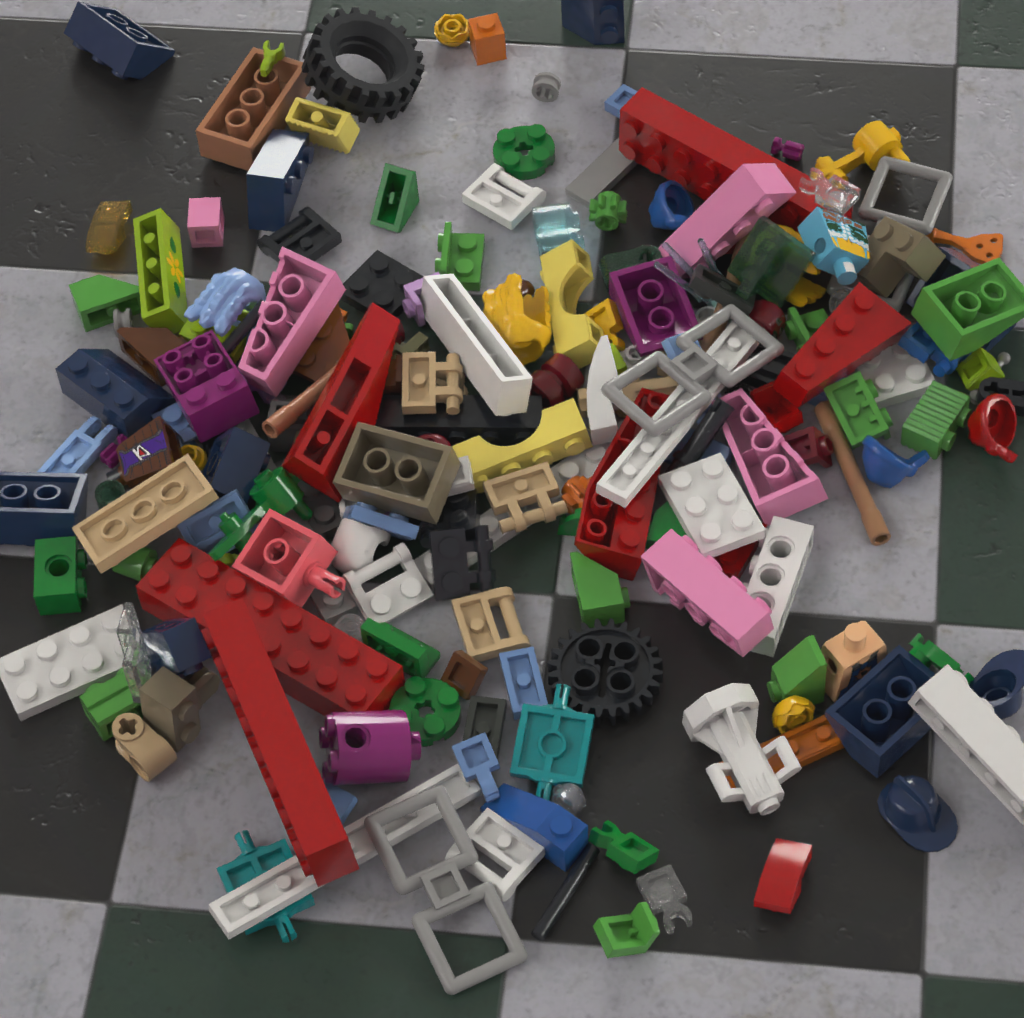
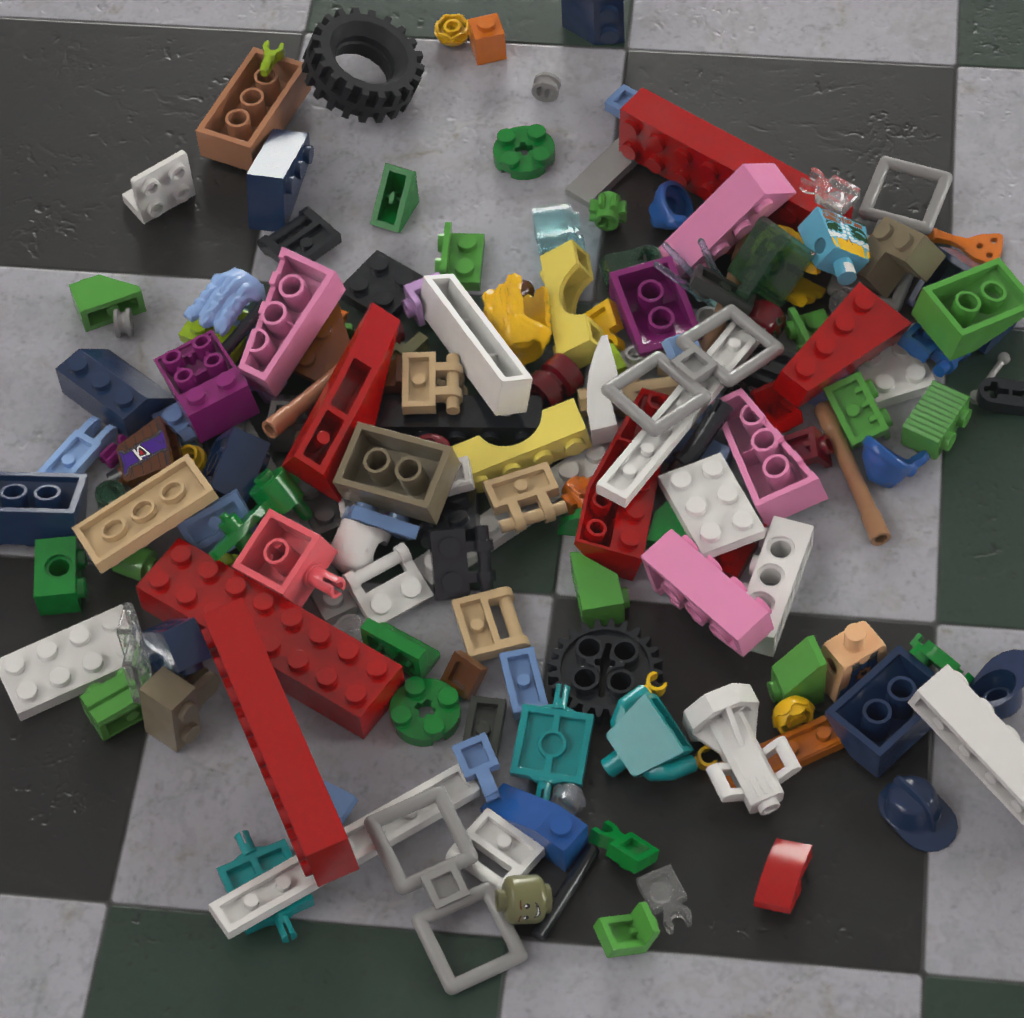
(107, 227): clear yellow slope -> none
(116, 41): dark blue slope -> none
(142, 746): tan piece -> none
(146, 344): reddish brown slope -> none
(160, 187): none -> white bracket
(160, 271): lime brick -> none
(206, 222): bright pink brick -> none
(324, 124): light yellow brick -> none
(368, 747): magenta cylinder -> none
(499, 202): white plate -> none
(524, 899): none -> olive head
(648, 738): none -> teal torso
(789, 150): magenta piece -> none
(870, 145): yellow piece -> none
(977, 368): lime slope -> none
(994, 426): red hat -> none

